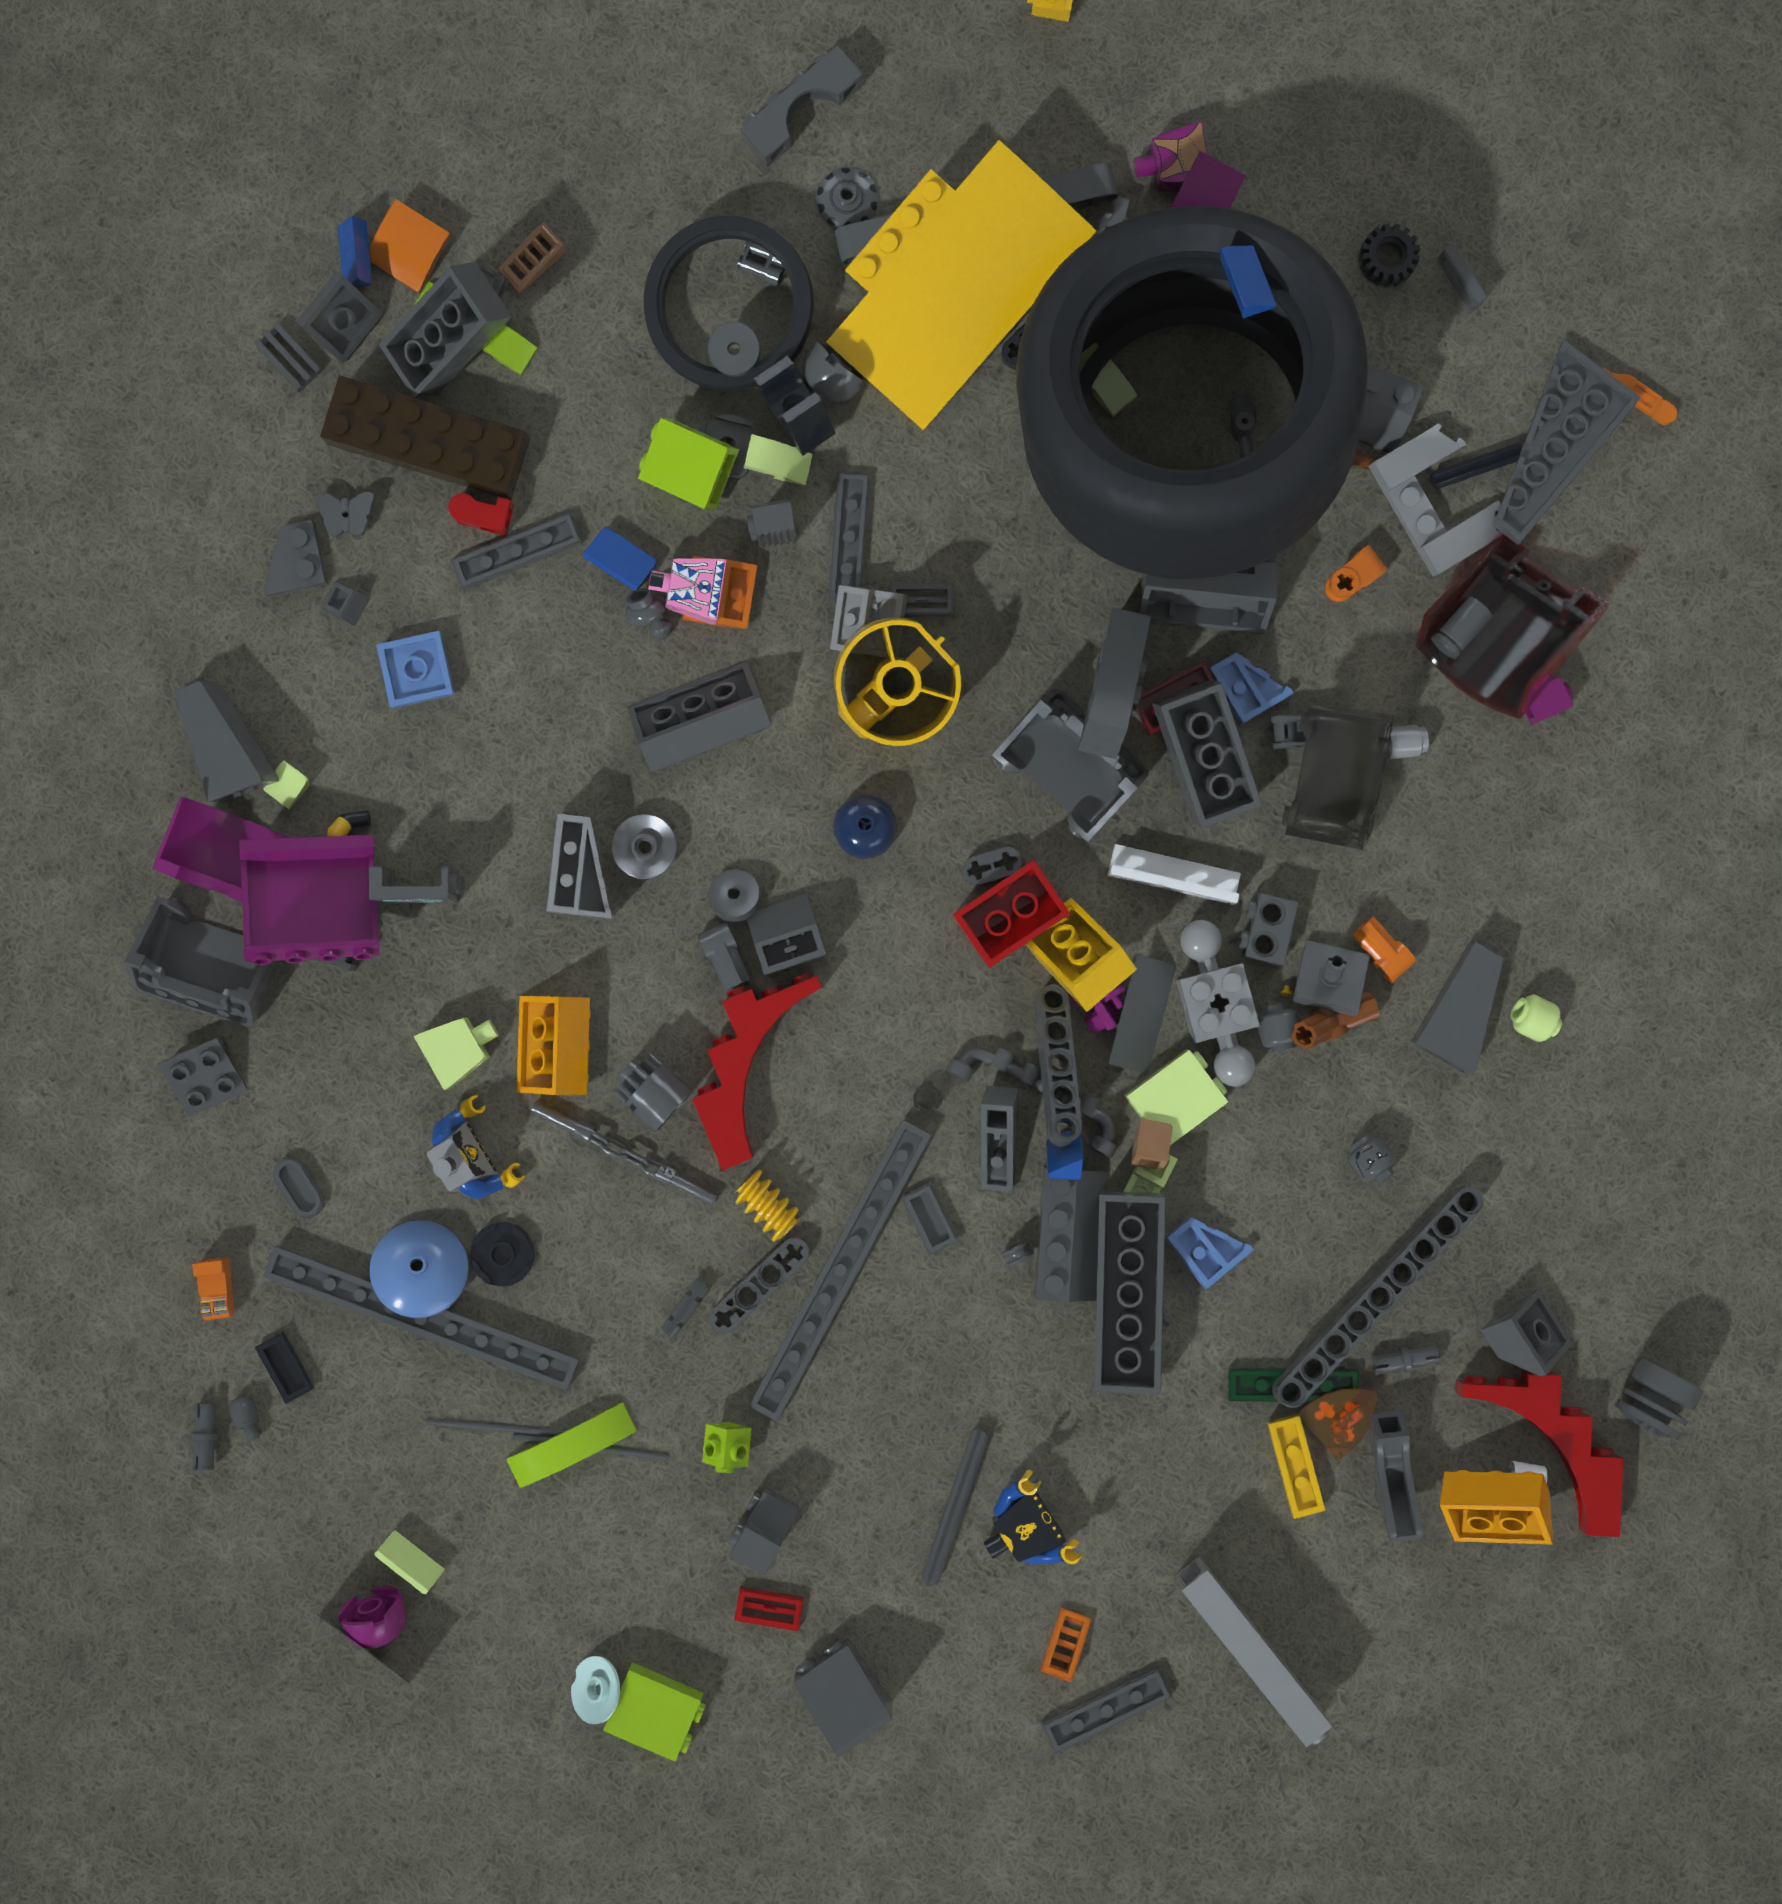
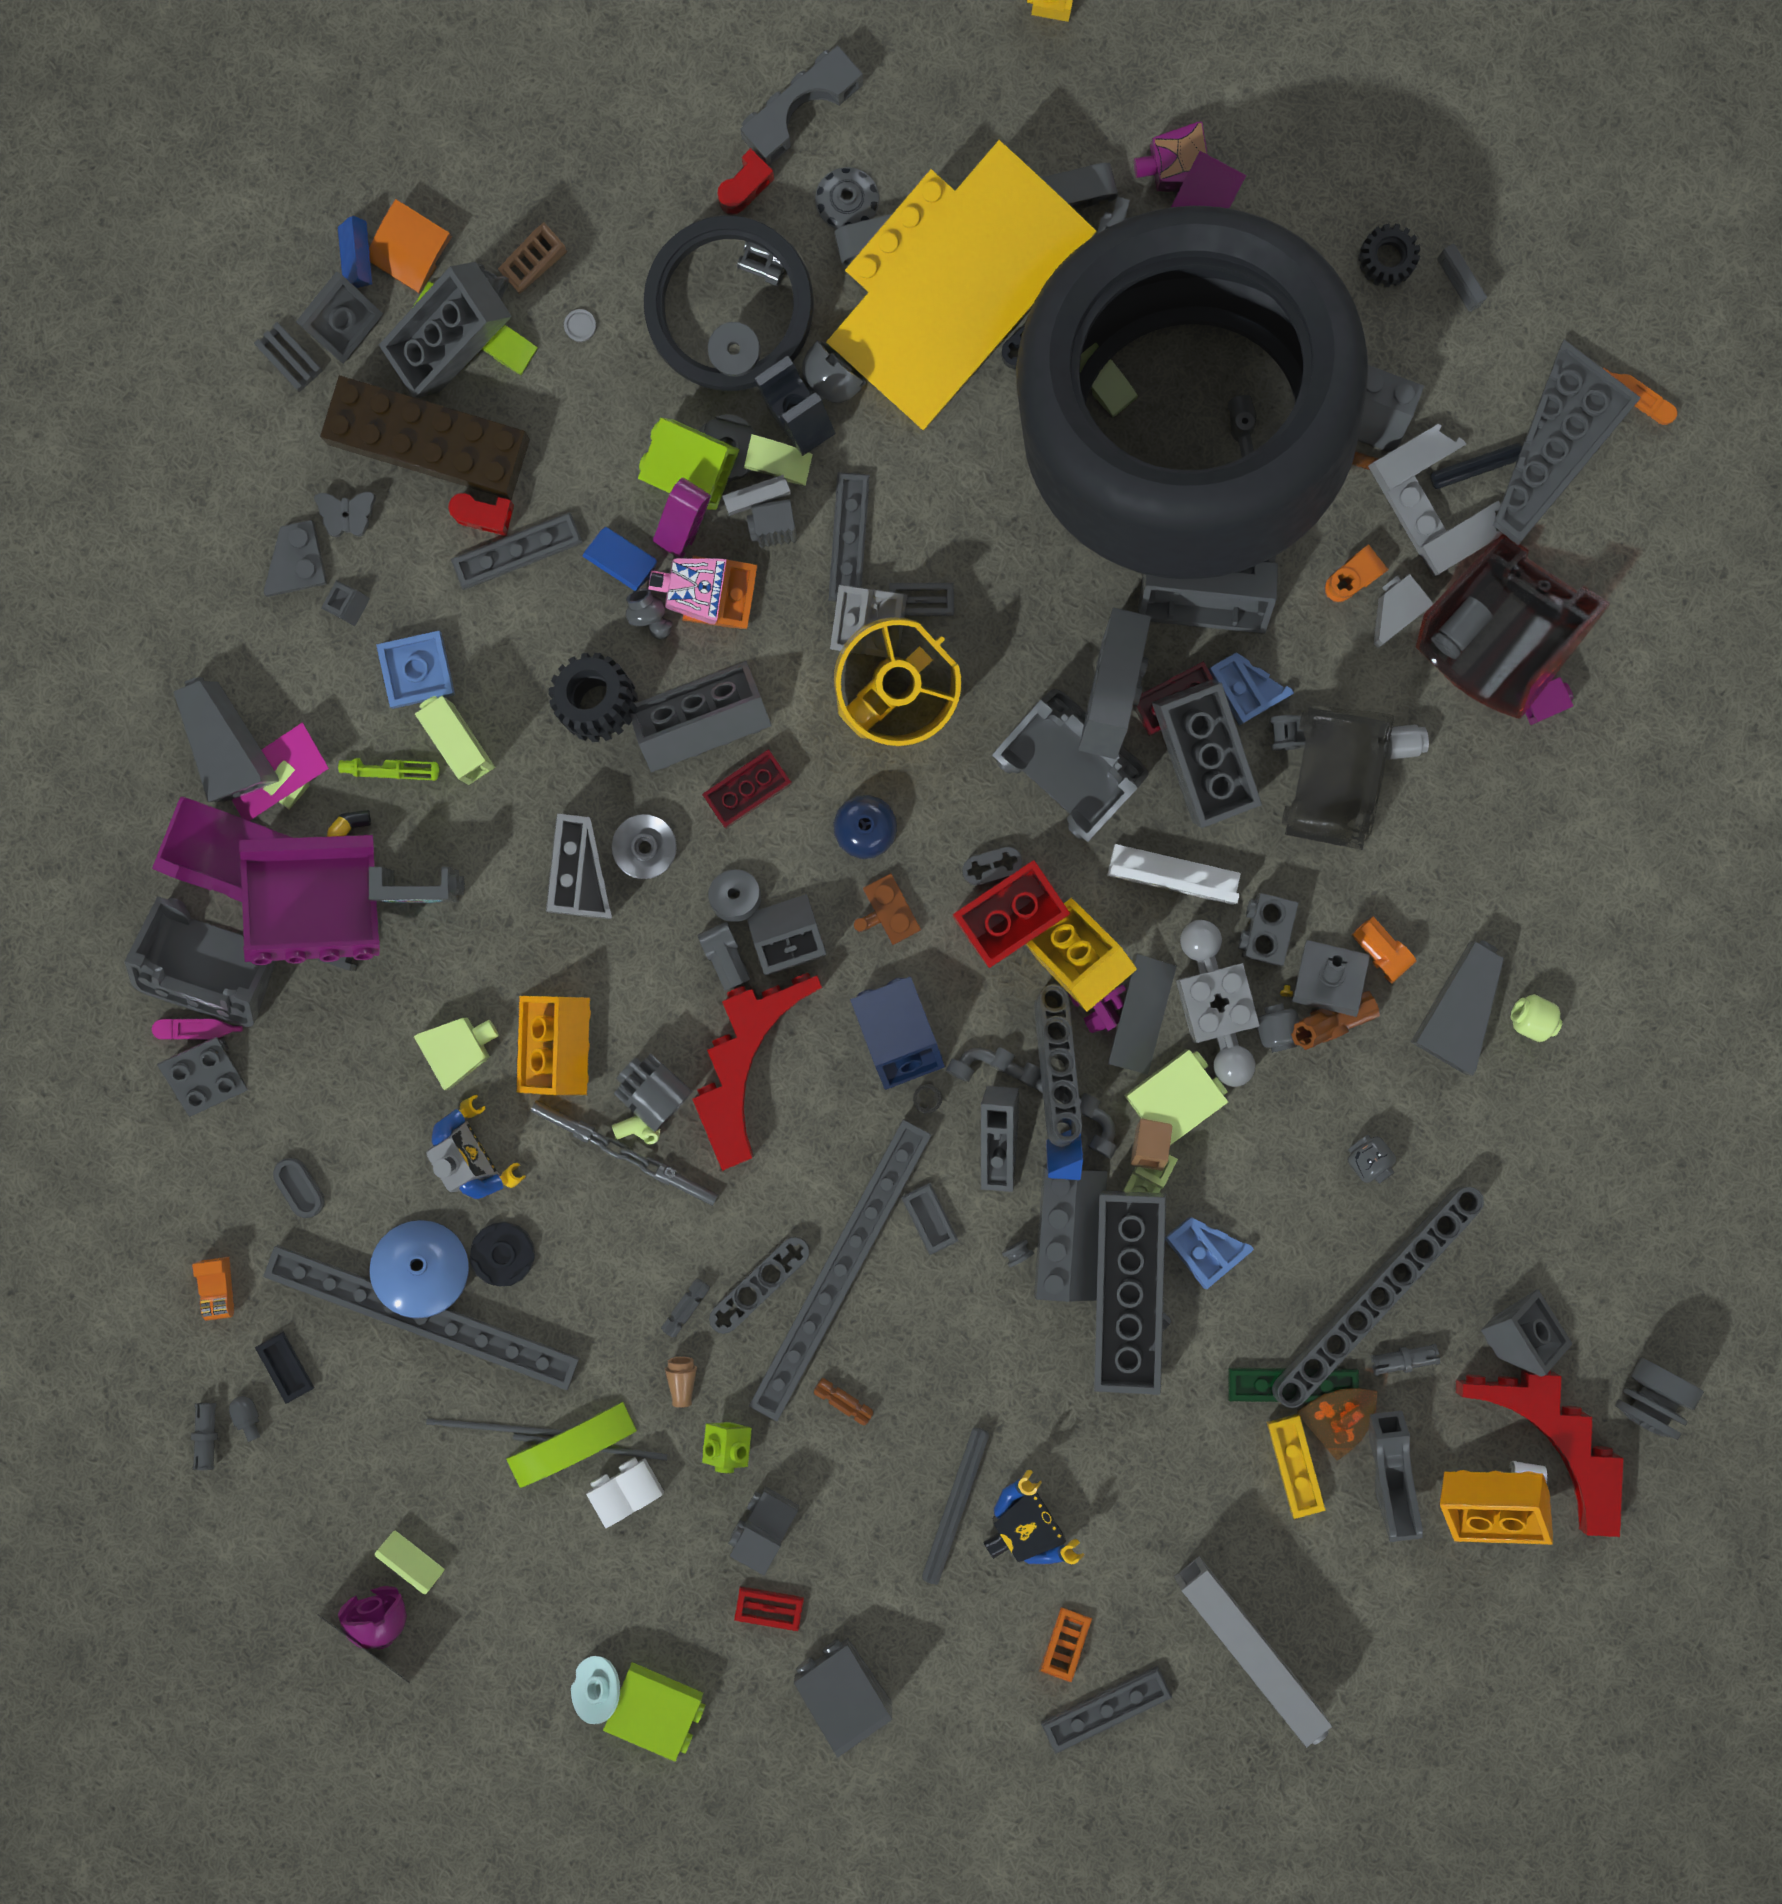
(192, 1028): none -> dark pink piece
(297, 750): none -> dark pink sticker
(389, 769): none -> lime piece
(454, 739): none -> yellowish green brick
(580, 325): none -> light grey piece
(581, 677): none -> black tyre
(625, 1492): none -> white brick
(635, 1126): none -> yellowish green arm
(681, 517): none -> magenta beam
(681, 1379): none -> medium nougat cone
(746, 185): none -> red leg
(747, 789): none -> dark red piece
(756, 494): none -> light grey slope
(767, 1206): yellow piece -> none
(843, 1401): none -> dark orange axle
(889, 910): none -> dark orange plate
(897, 1032): none -> dark blue slope
(1247, 279): blue slope -> none
(1399, 607): none -> light grey slope

